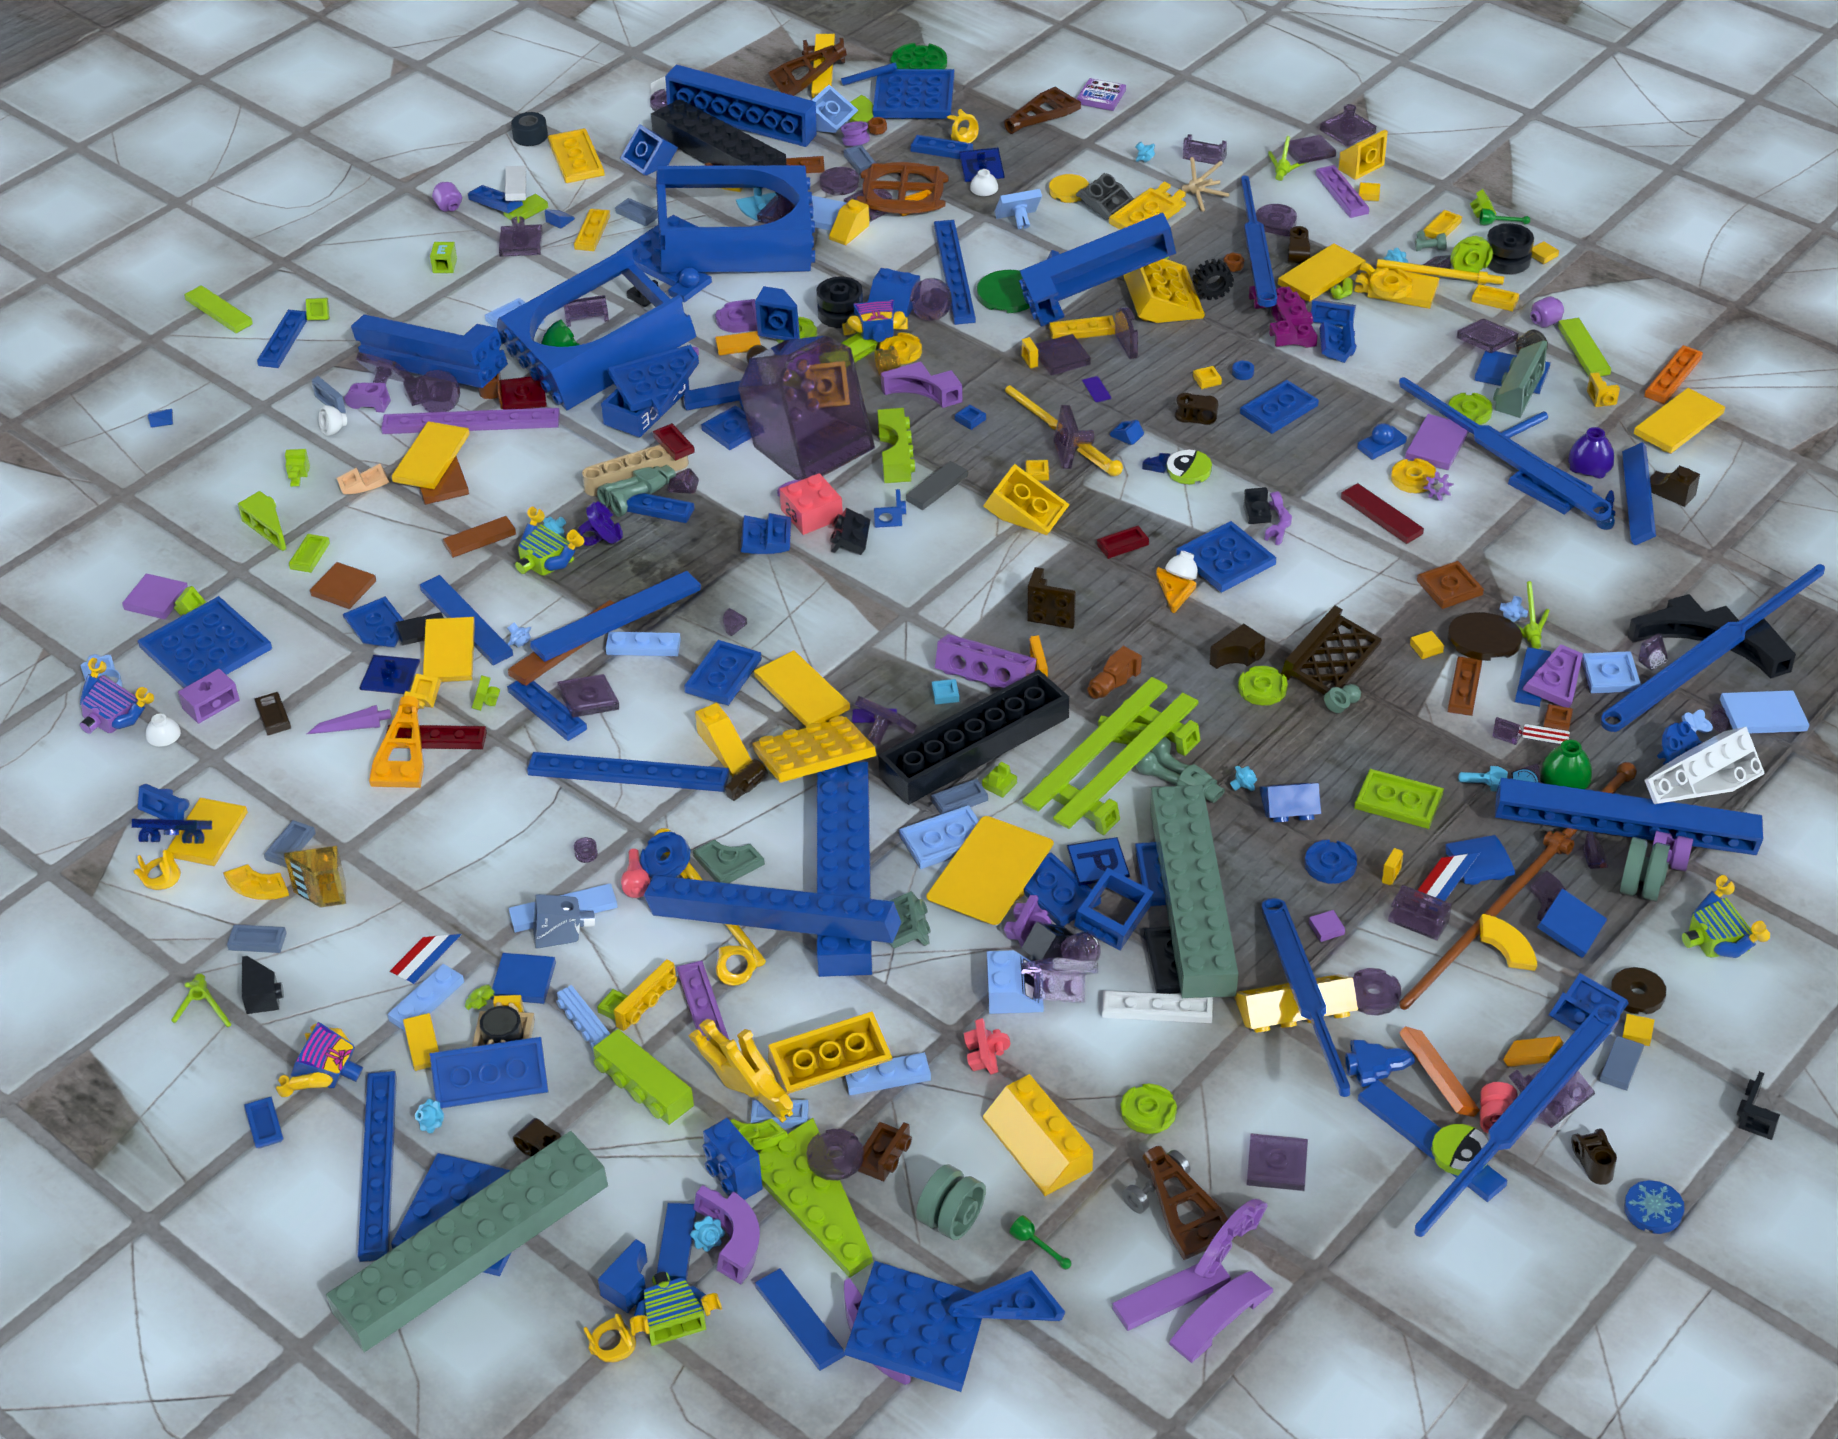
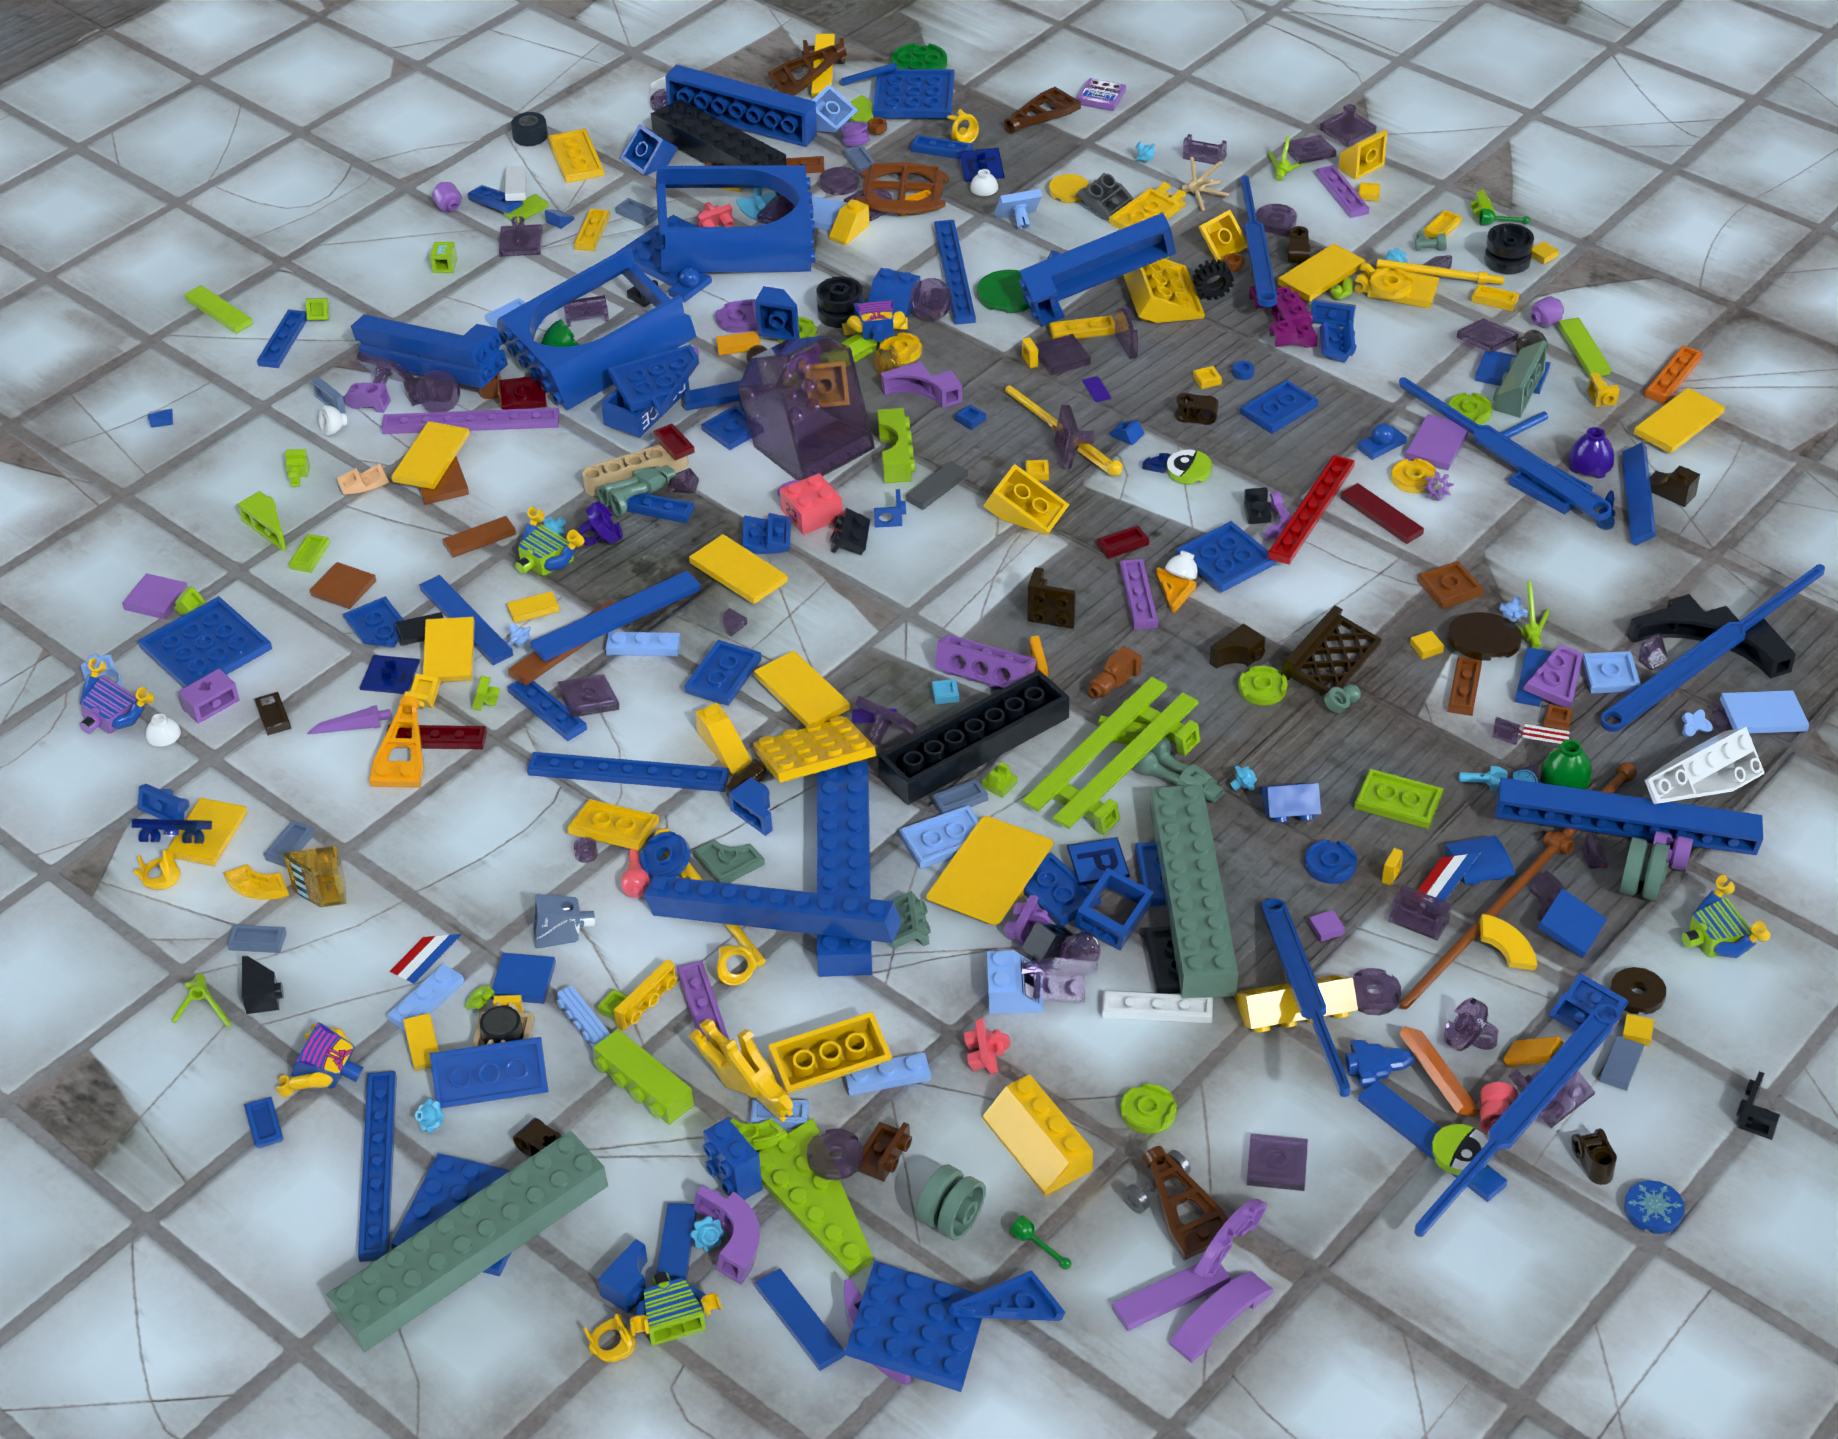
(533, 607): none -> yellow tile
(592, 899): light blue tile -> none
(613, 824): none -> yellow tile
(715, 216): none -> coral hips
(738, 569): none -> yellow tile
(751, 804): none -> blue arch
(1138, 594): none -> medium lavender tile
(1223, 235): none -> yellow slope
(1311, 509): none -> red tile
(1469, 1025): none -> clear purple tile
(1471, 254): lime tile -> none
(1677, 740): blue plate -> none

